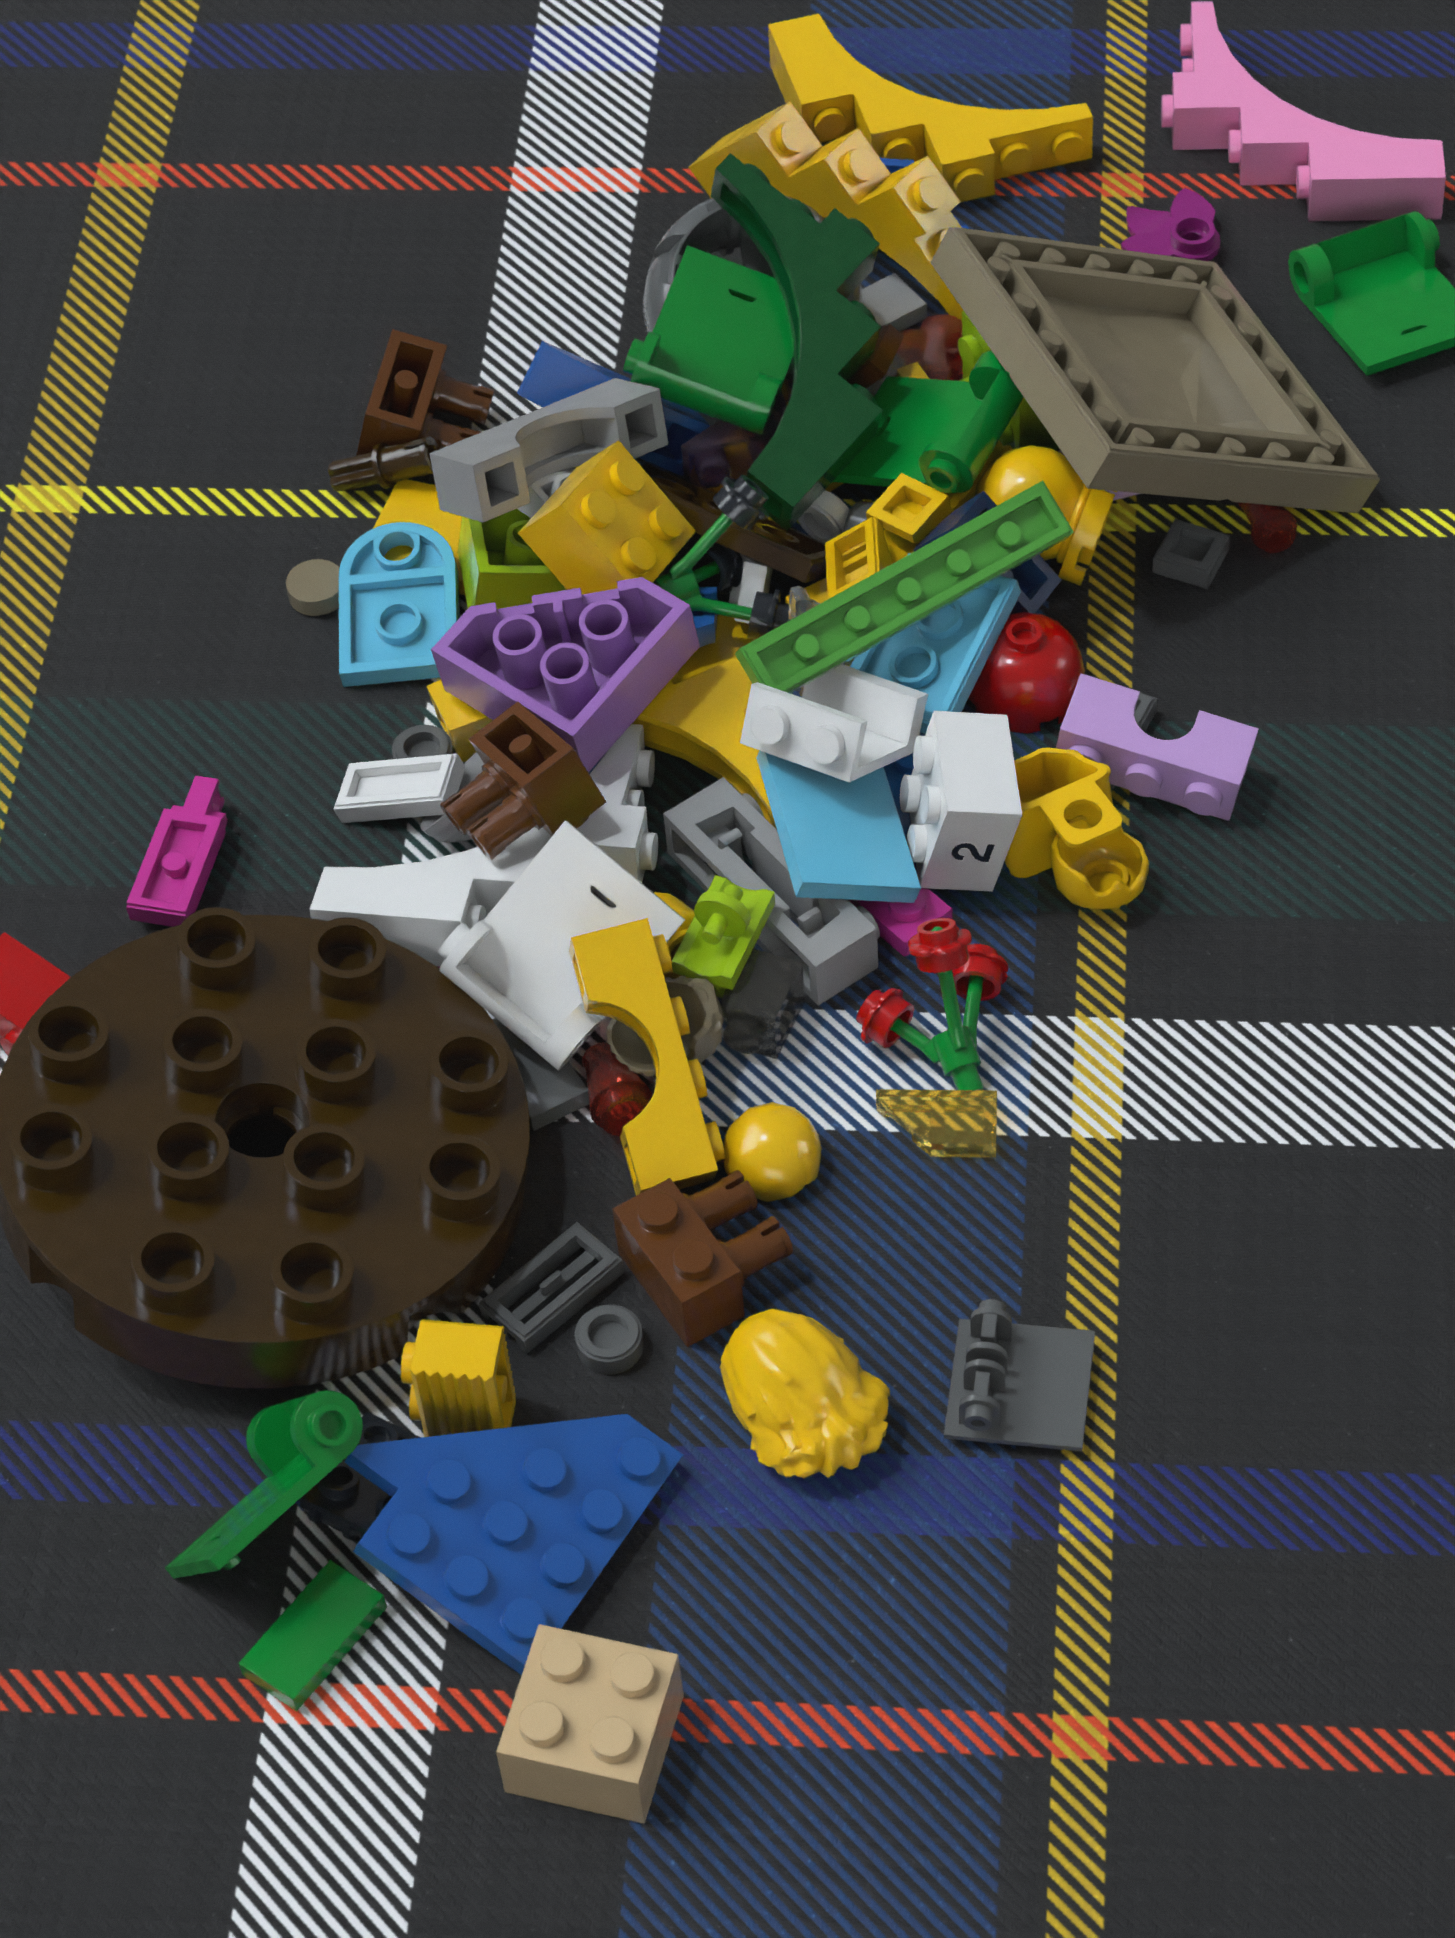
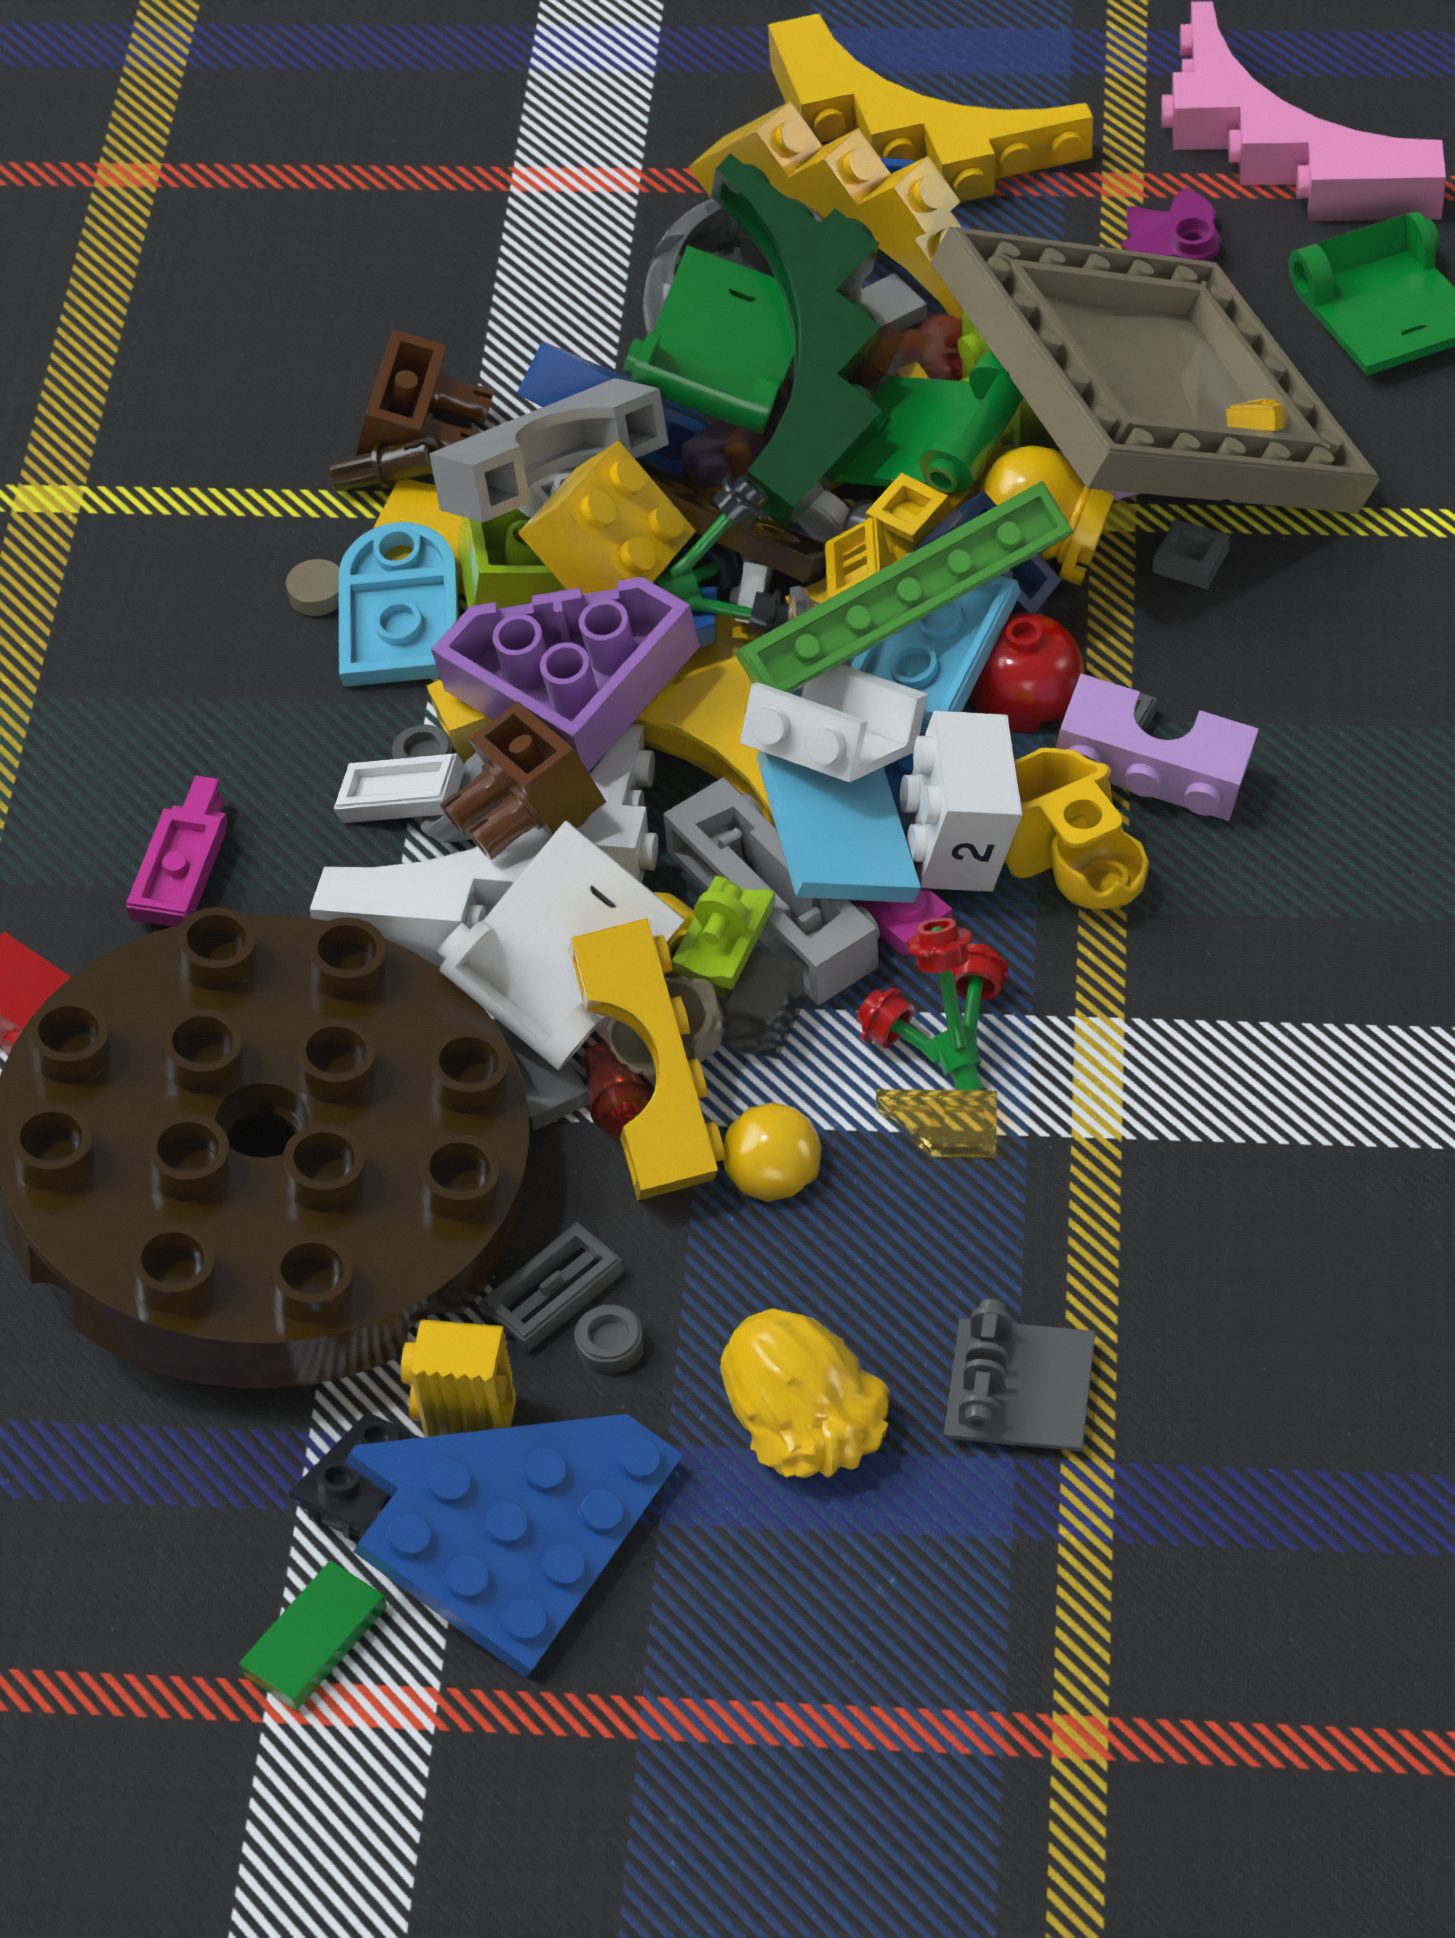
(295, 1449): green door -> none
(590, 1723): tan brick -> none
(682, 1264): reddish brown brick -> none
(1257, 414): none -> yellow tile
(1271, 526): clear red pin -> none

